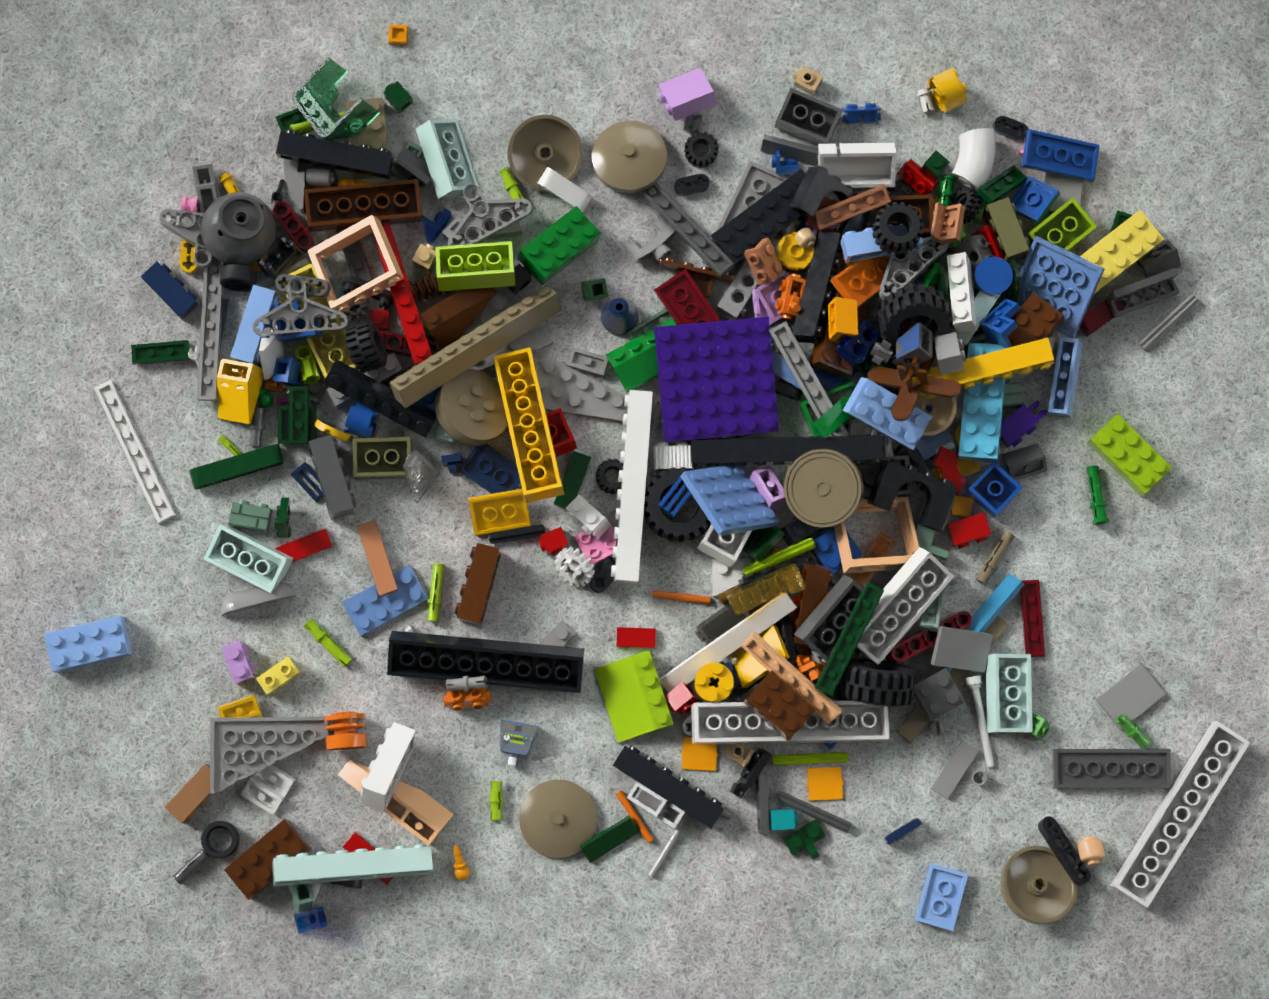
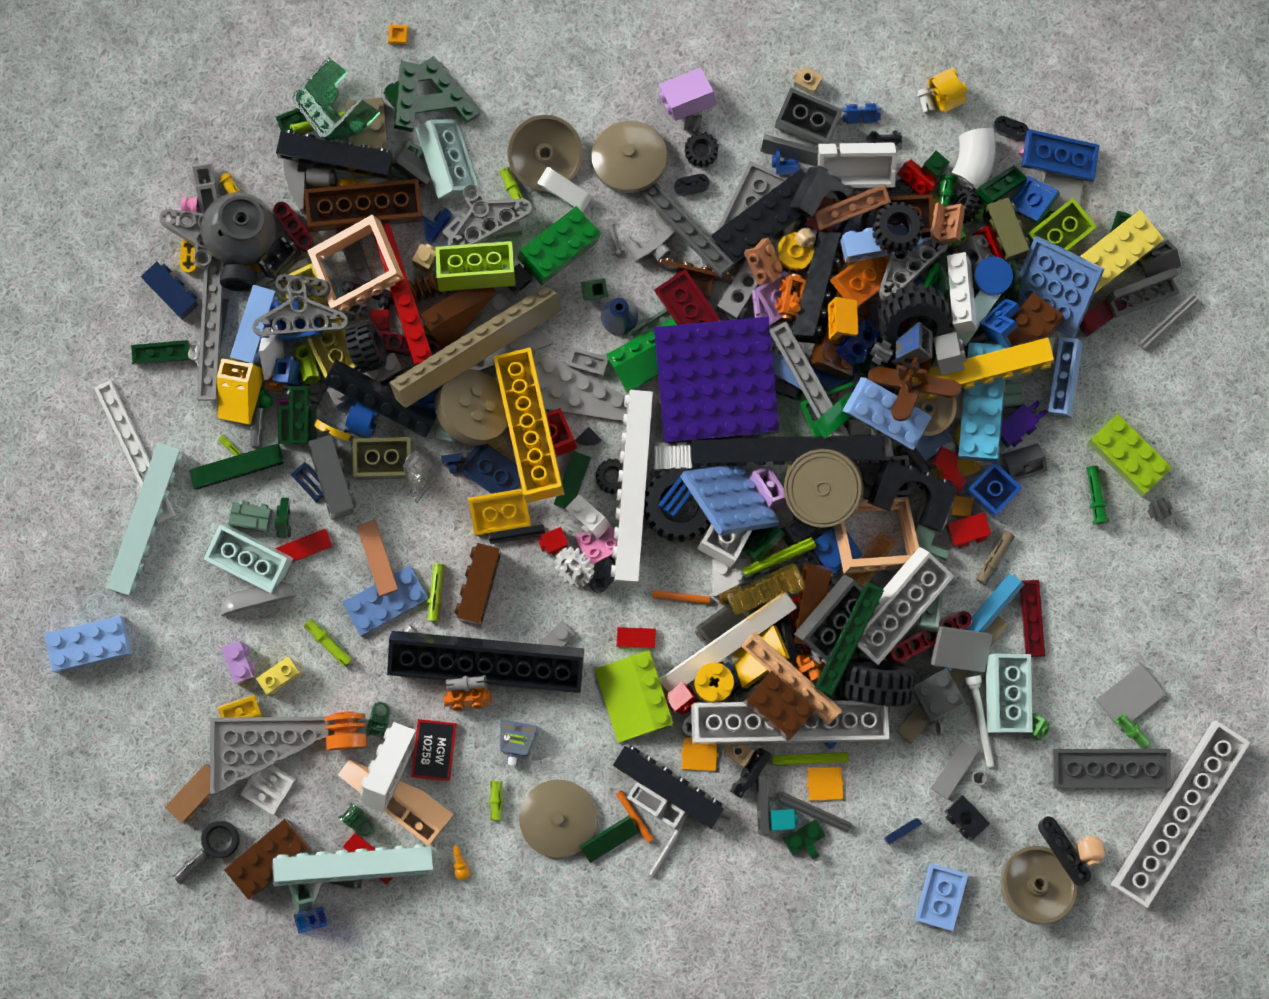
(143, 518): none -> light aqua brick
(277, 195): black hand -> none
(355, 818): none -> clear green piece
(378, 721): none -> clear green piece
(434, 750): none -> black tile
(448, 95): none -> plate
(588, 438): none -> black tile
(610, 222): none -> light grey hinge
(874, 137): none -> black bar
(977, 820): none -> black brick
(1160, 509): none -> dark grey gear

